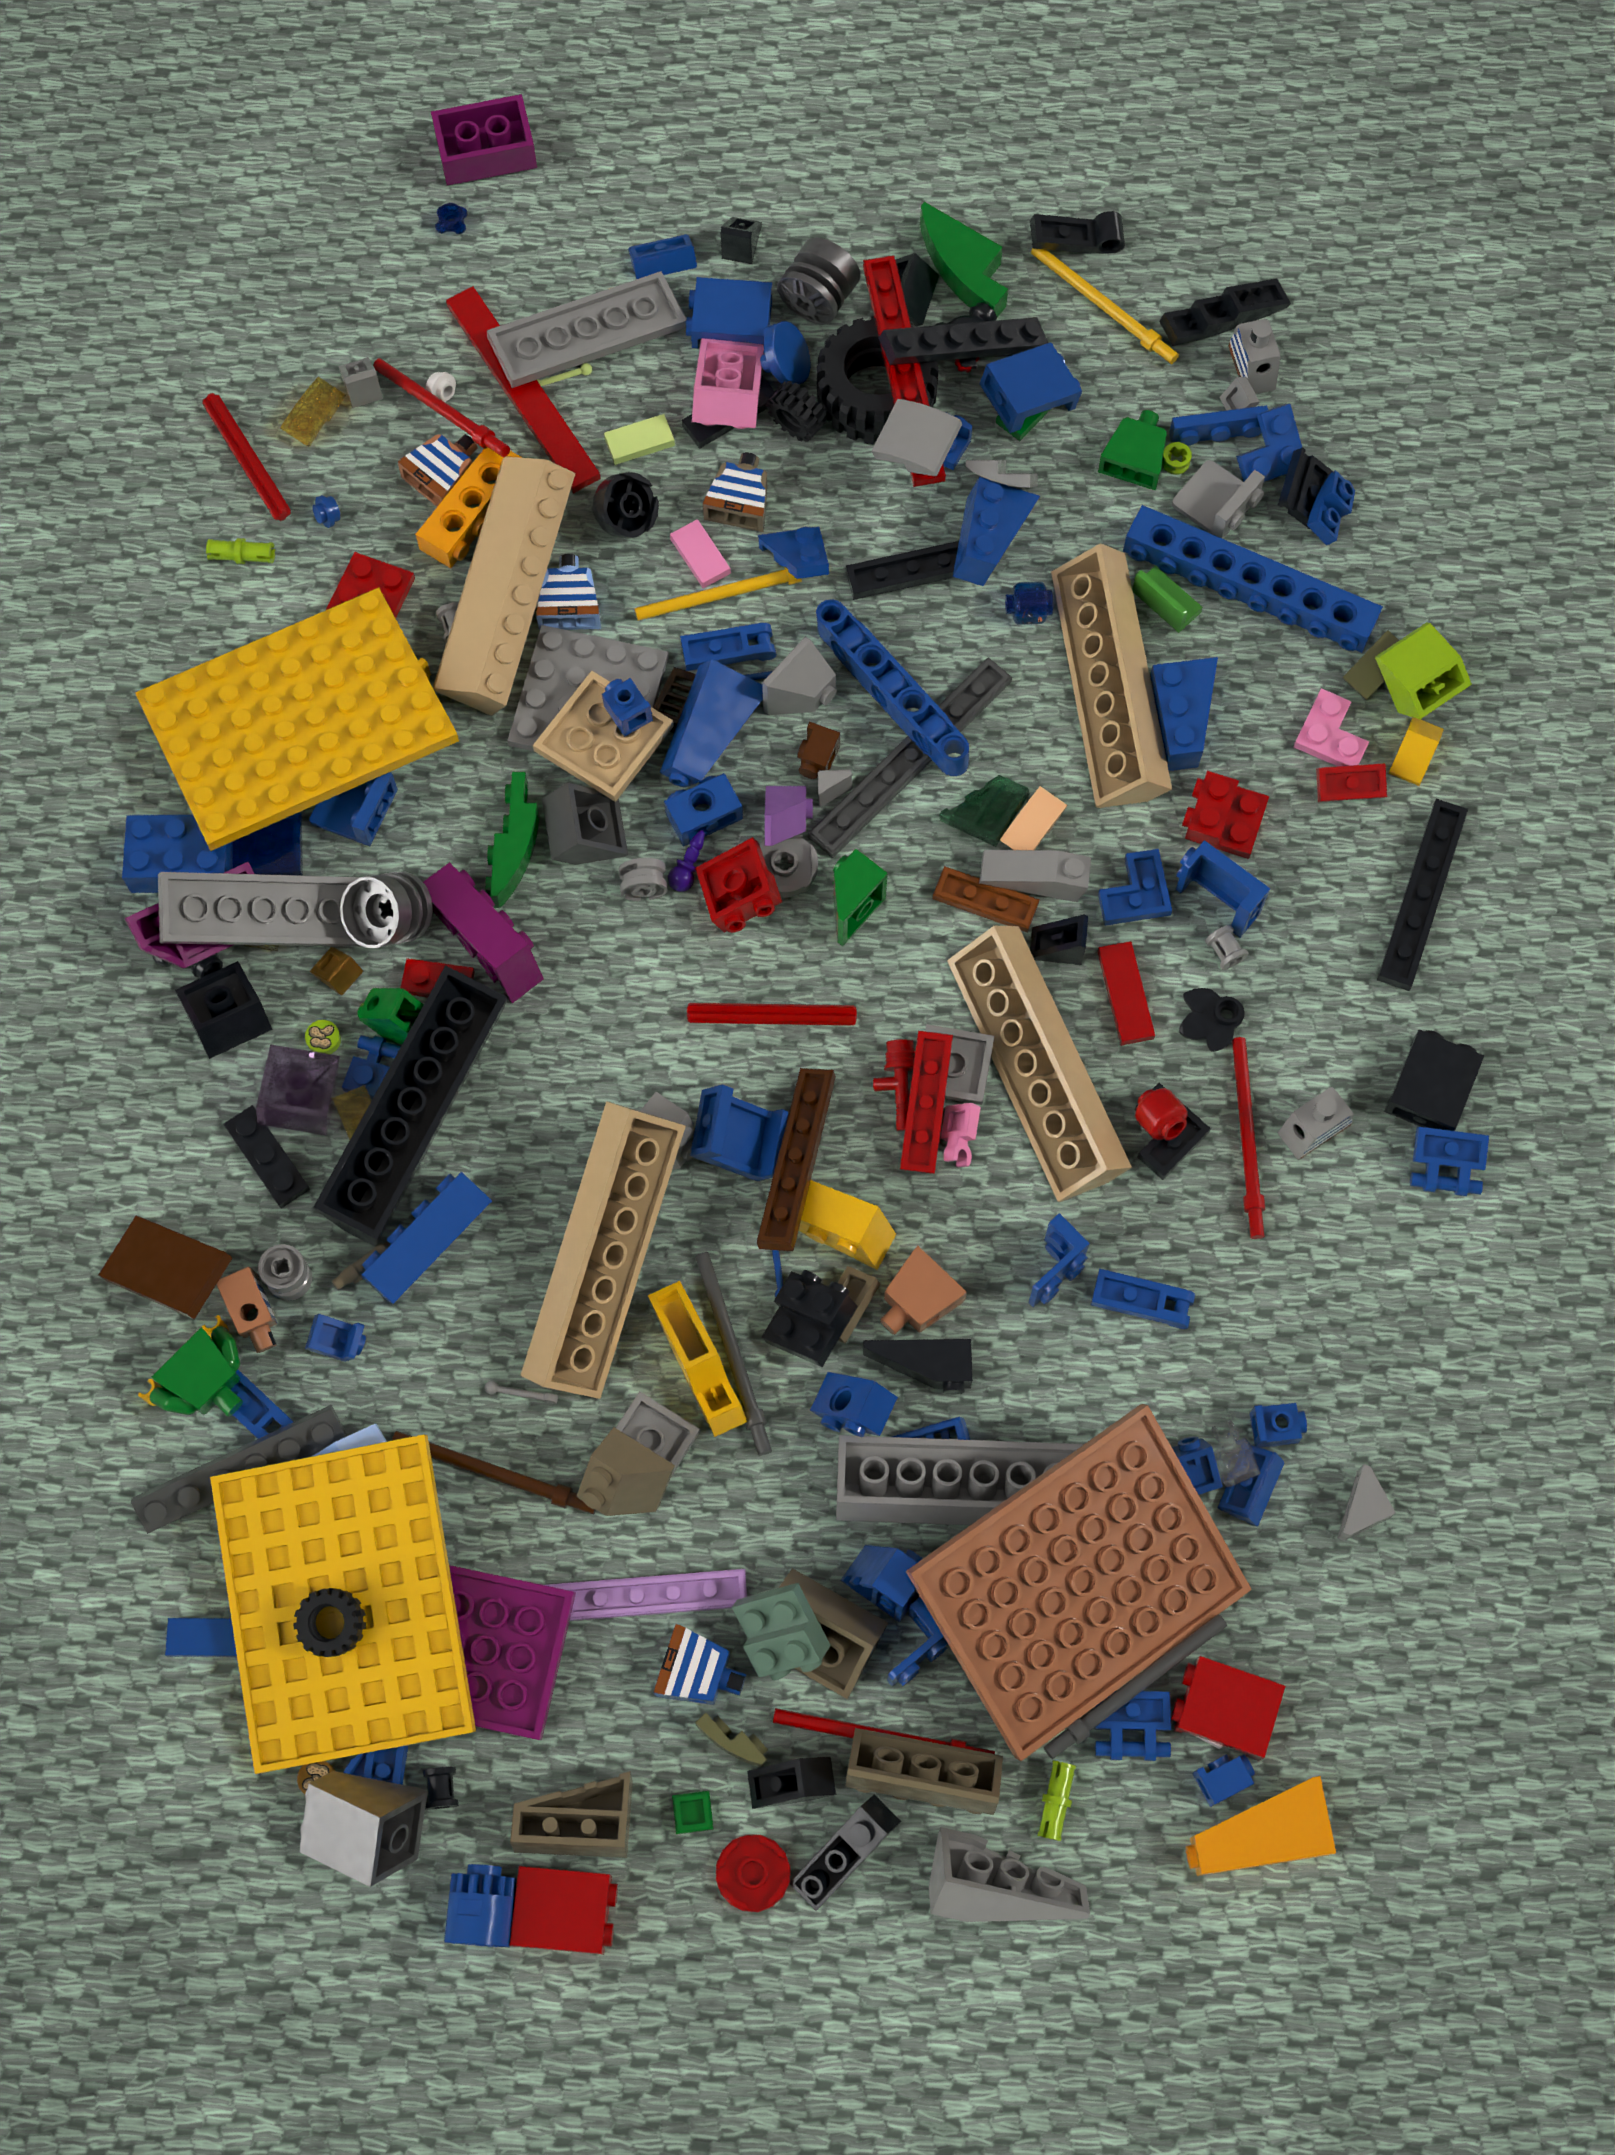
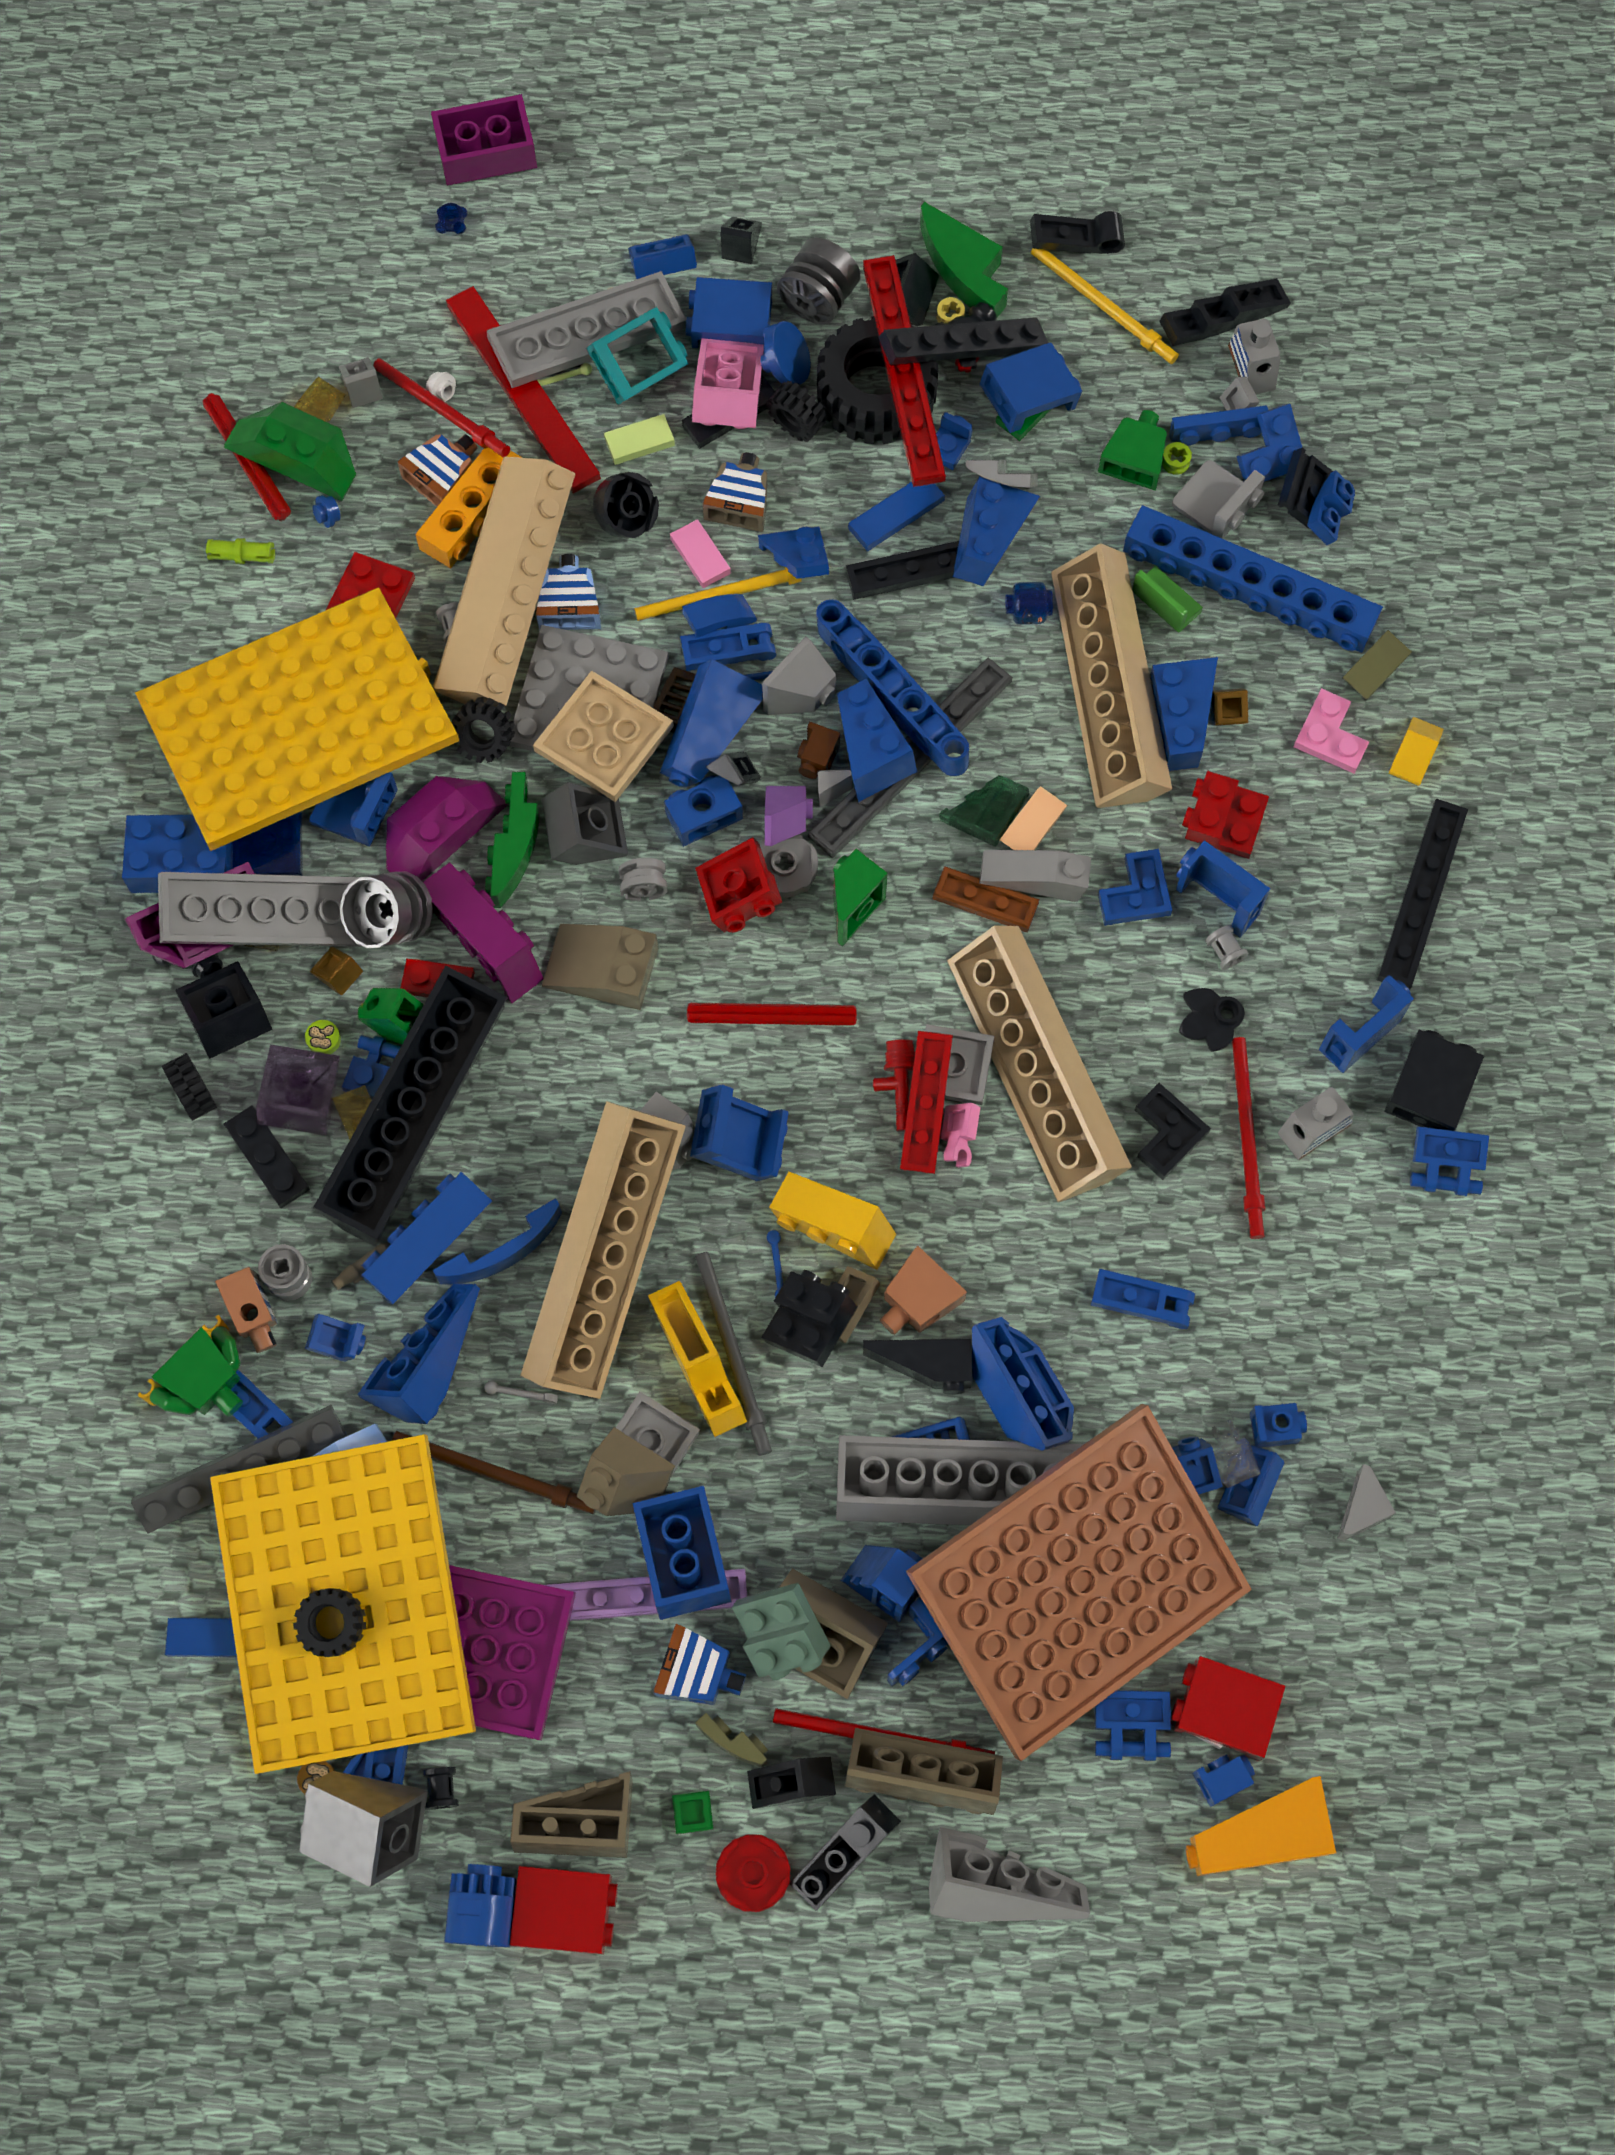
(165, 1267): reddish brown tile -> none
(189, 1086): none -> black tyre
(296, 447): none -> green wedge
(422, 1371): none -> blue wedge
(438, 823): none -> magenta wedge
(460, 1271): none -> blue slope
(491, 715): none -> black tyre
(602, 963): none -> dark tan slope
(610, 369): none -> teal window
(629, 714): blue brick -> none
(681, 876): dark purple bar -> none
(681, 1553): none -> blue brick
(718, 612): none -> blue slope
(735, 768): none -> black slope
(796, 1160): reddish brown tile -> none
(853, 1404): blue brick -> none
(873, 741): none -> blue wedge
(894, 513): none -> blue tile
(917, 437): light grey slope -> none
(949, 304): none -> light yellow bush
(1020, 1386): none -> blue wedge
(1056, 1800): lime pin -> none
(1060, 940): black slope -> none
(1068, 1248): blue bracket -> none
(1079, 1729): dark grey bar -> none
(1126, 993): red tile -> none
(1161, 1114): red head -> none
(1230, 706): none -> pearl gold slope
(1346, 1047): none -> blue panel
(1351, 782): red plate -> none
(1422, 672): lime slope -> none

